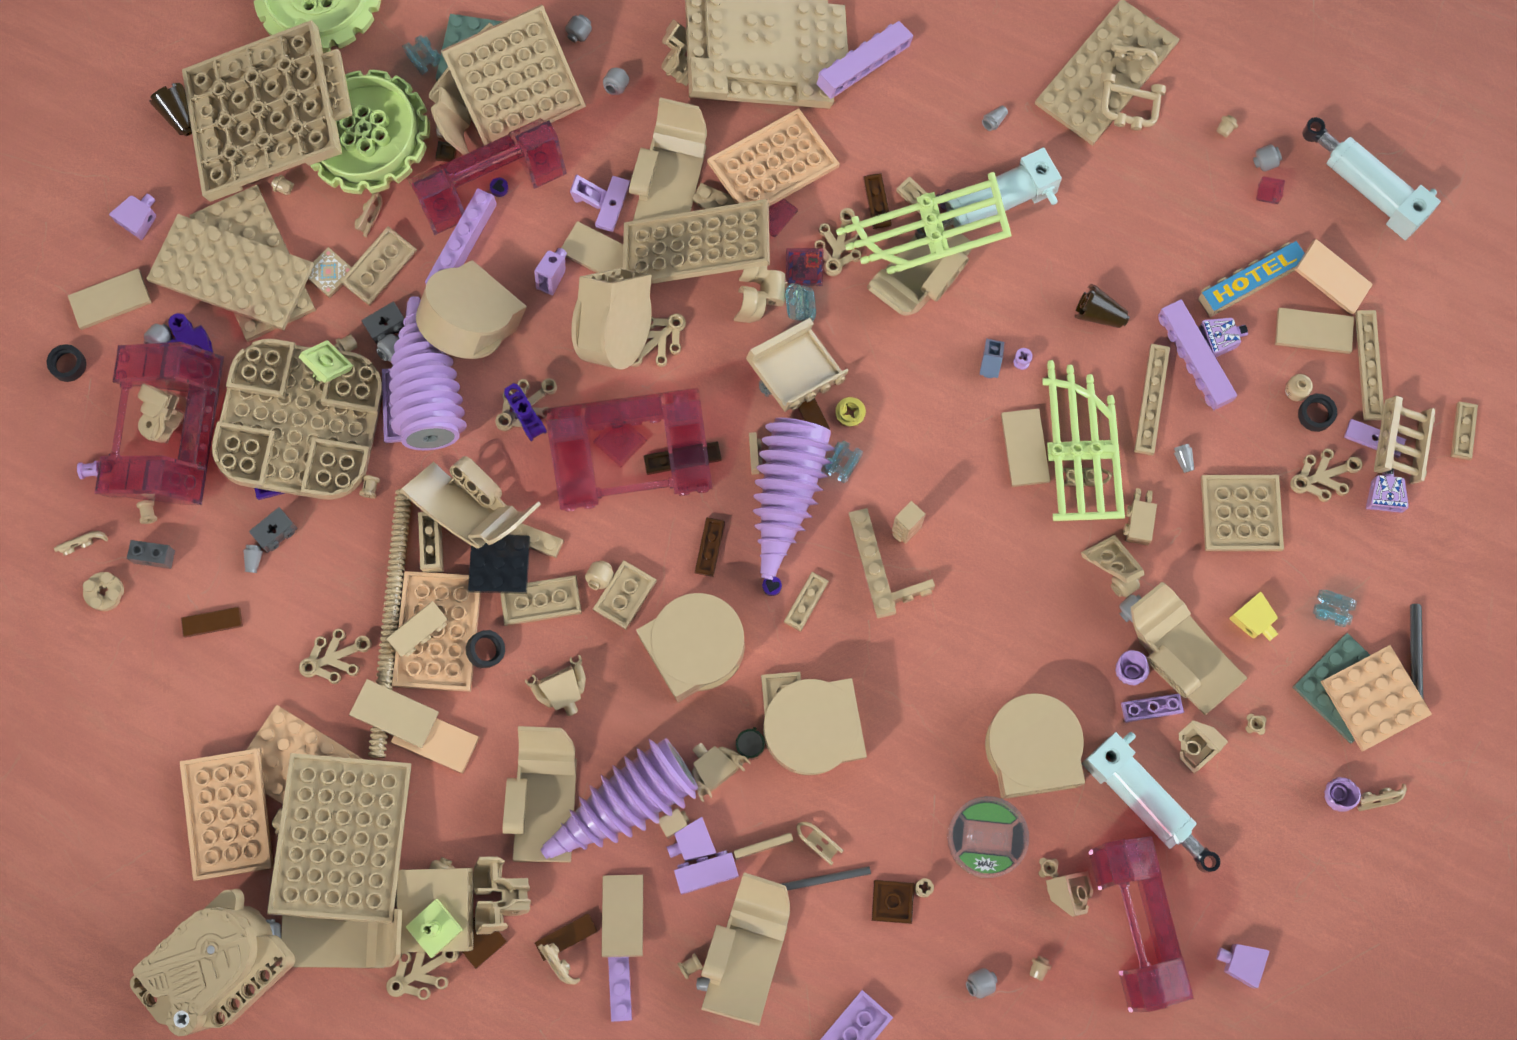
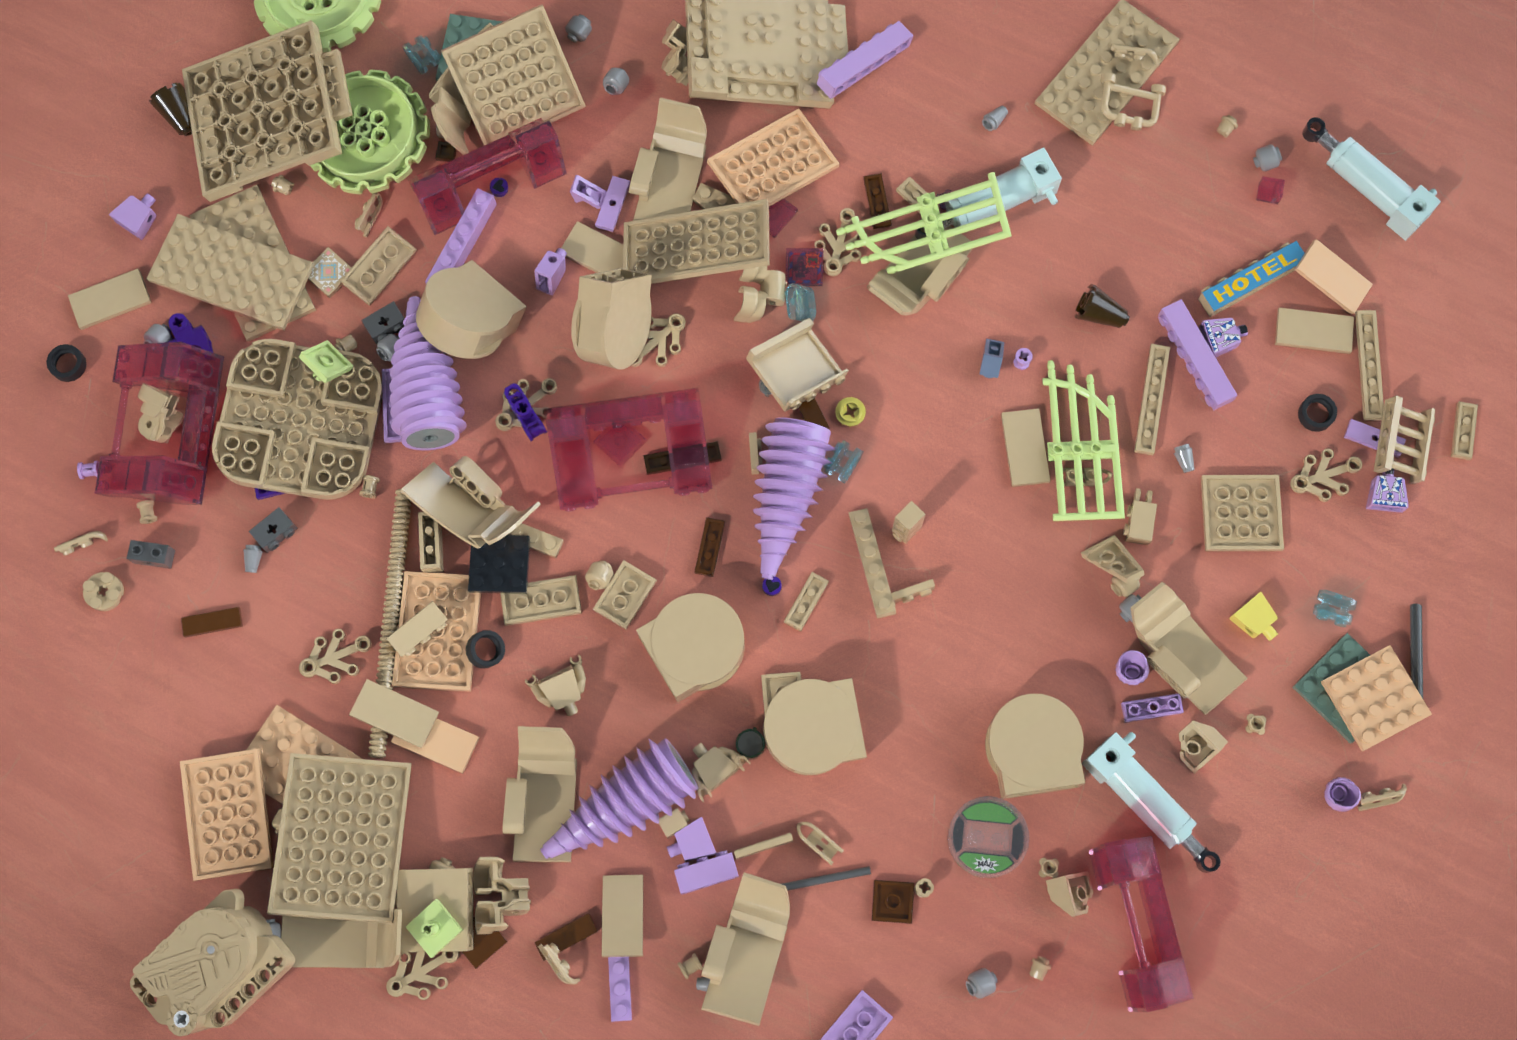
(1244, 963): lavender torso -> none
(1298, 387): tan head -> none

